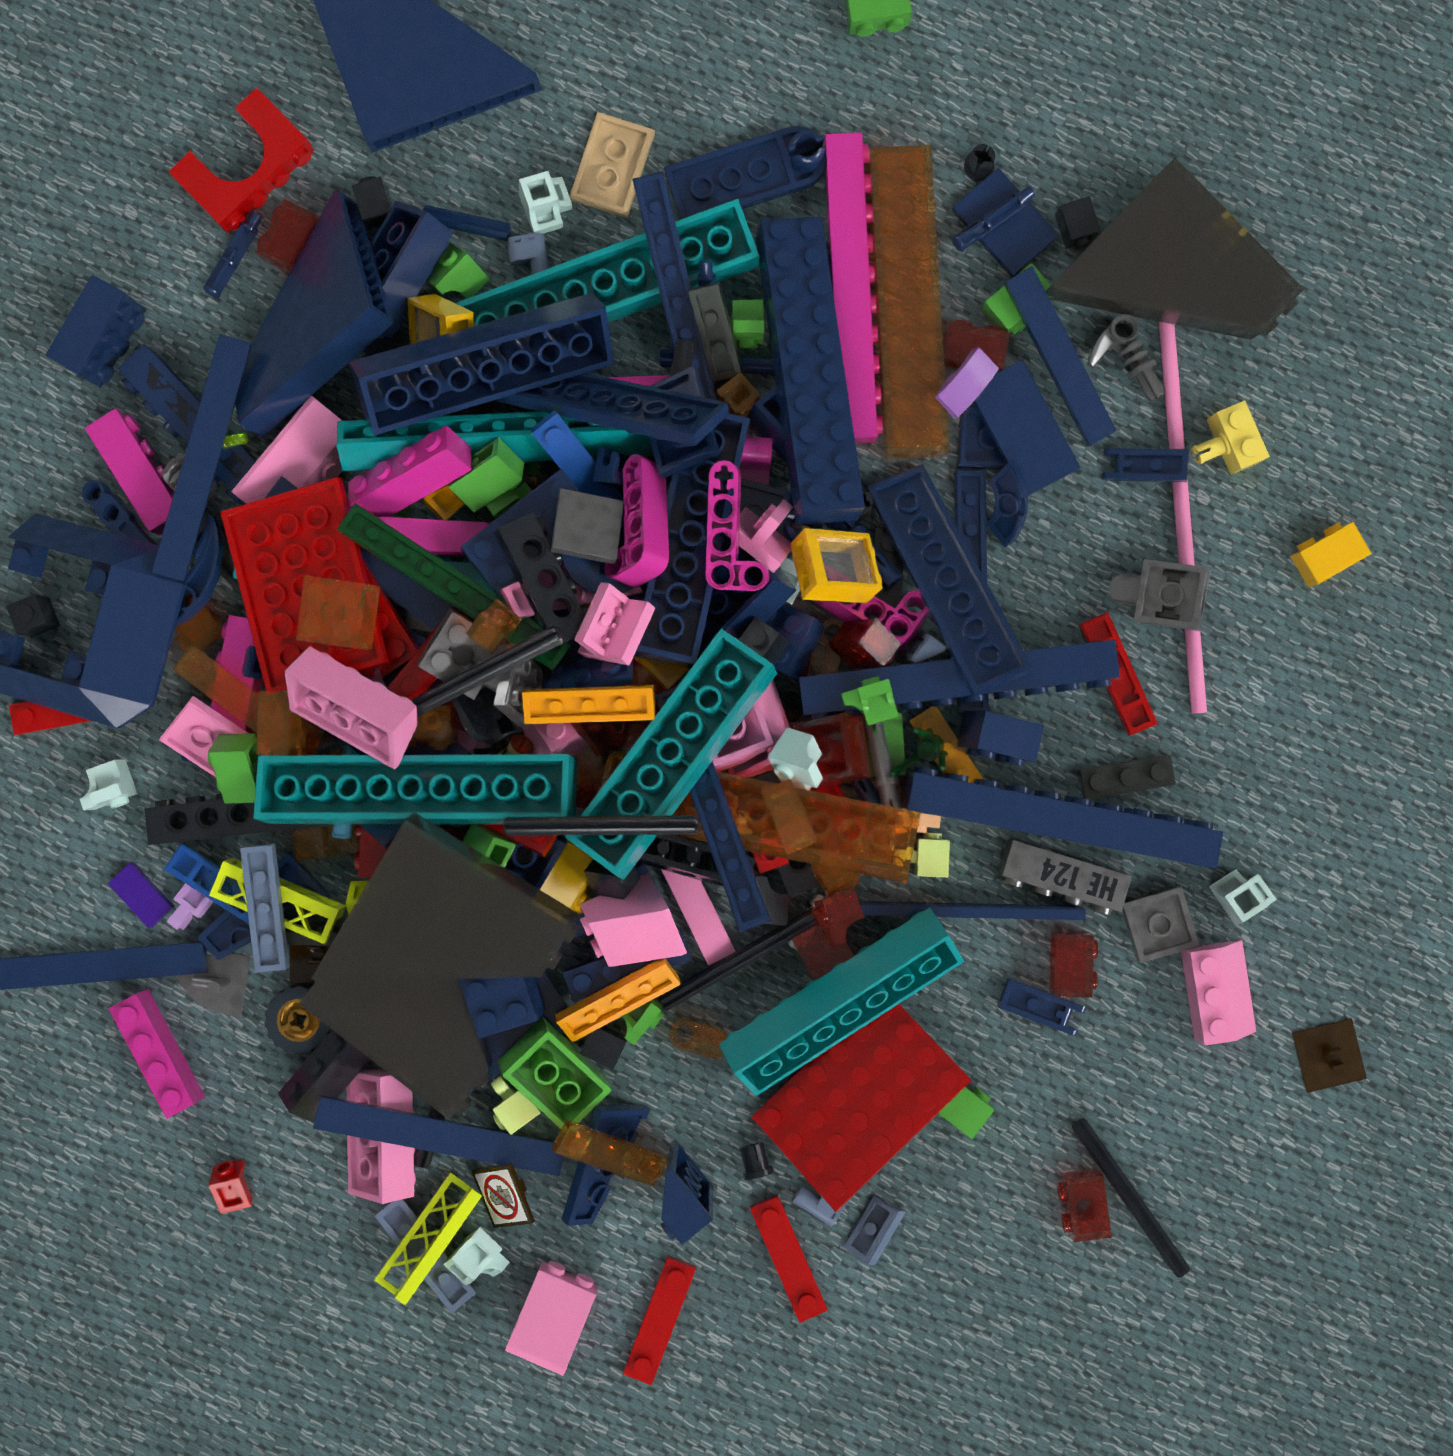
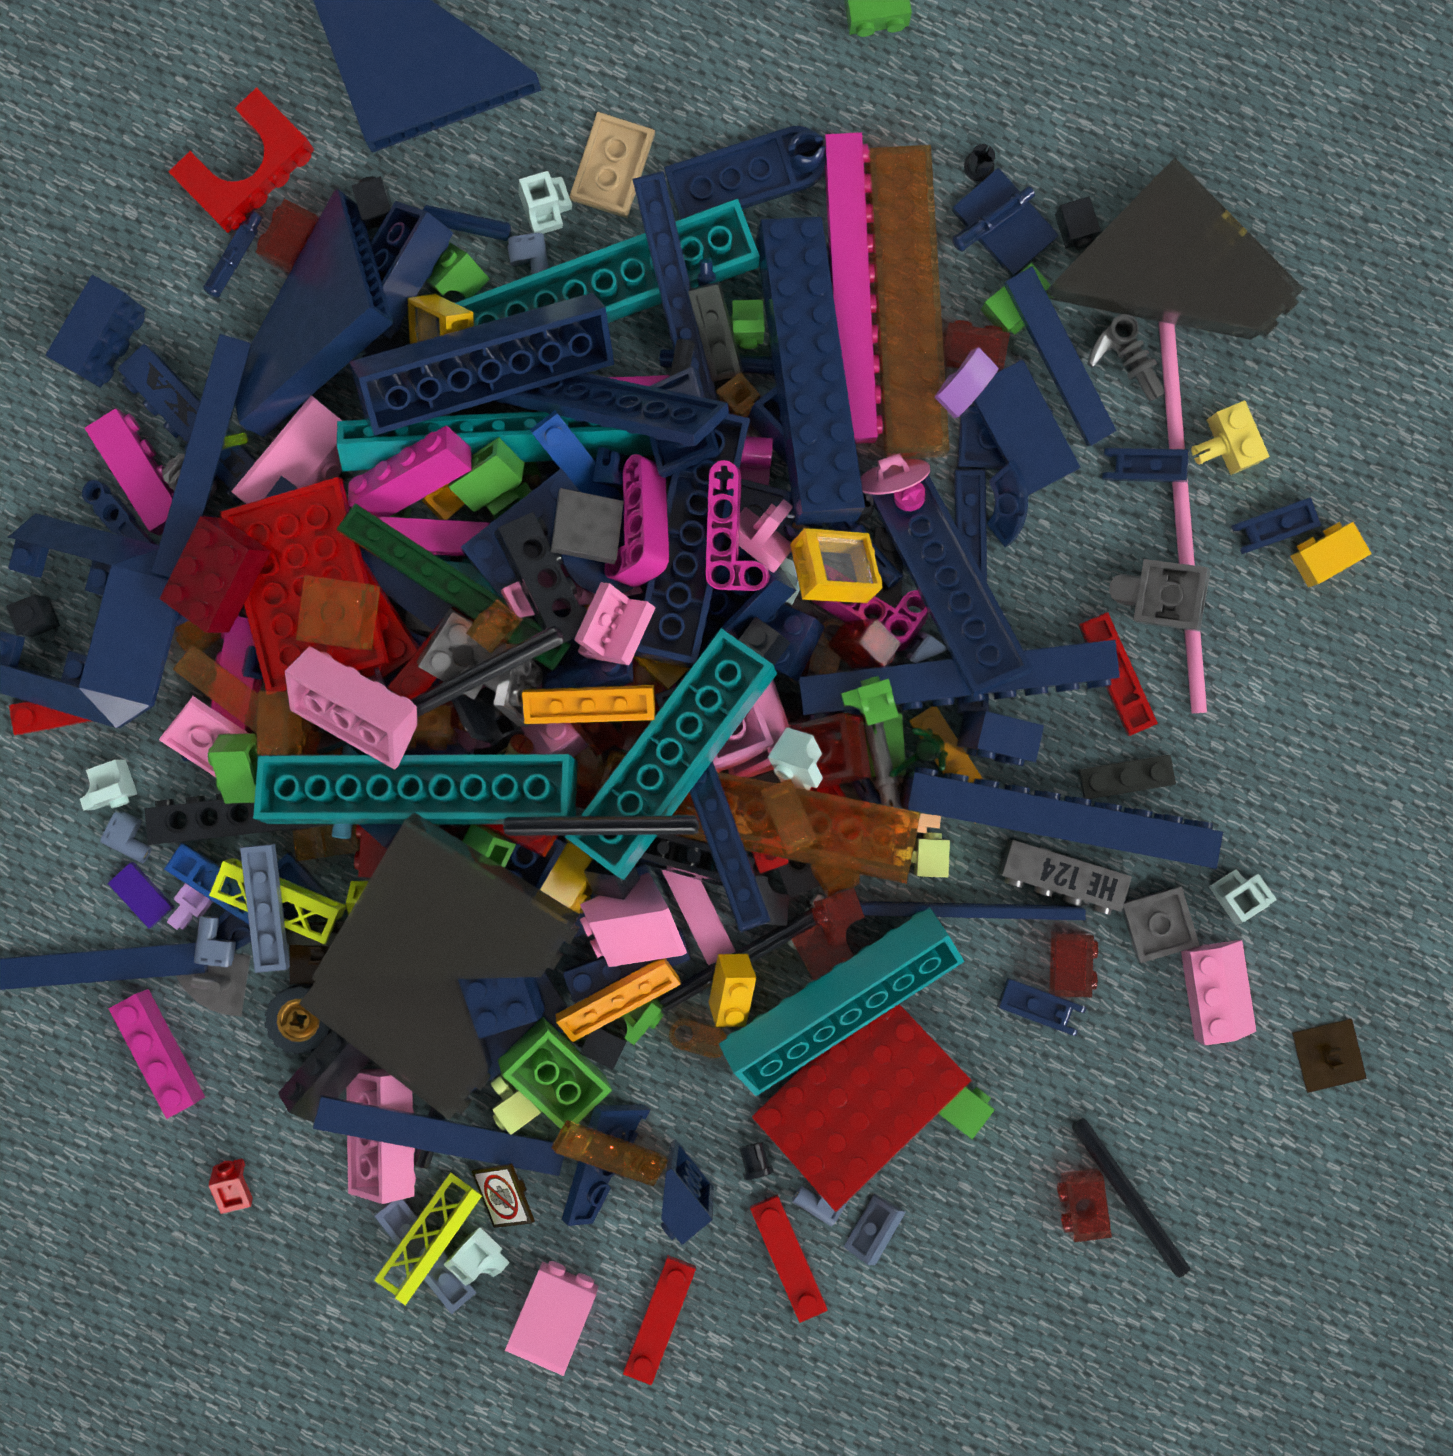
(120, 836): none -> sand blue piece
(210, 949): none -> sand blue piece
(214, 574): none -> dark red brick
(732, 990): none -> yellow brick
(894, 475): none -> bright pink shield
(910, 498): none -> dark pink tile
(1279, 524): none -> dark blue hinge

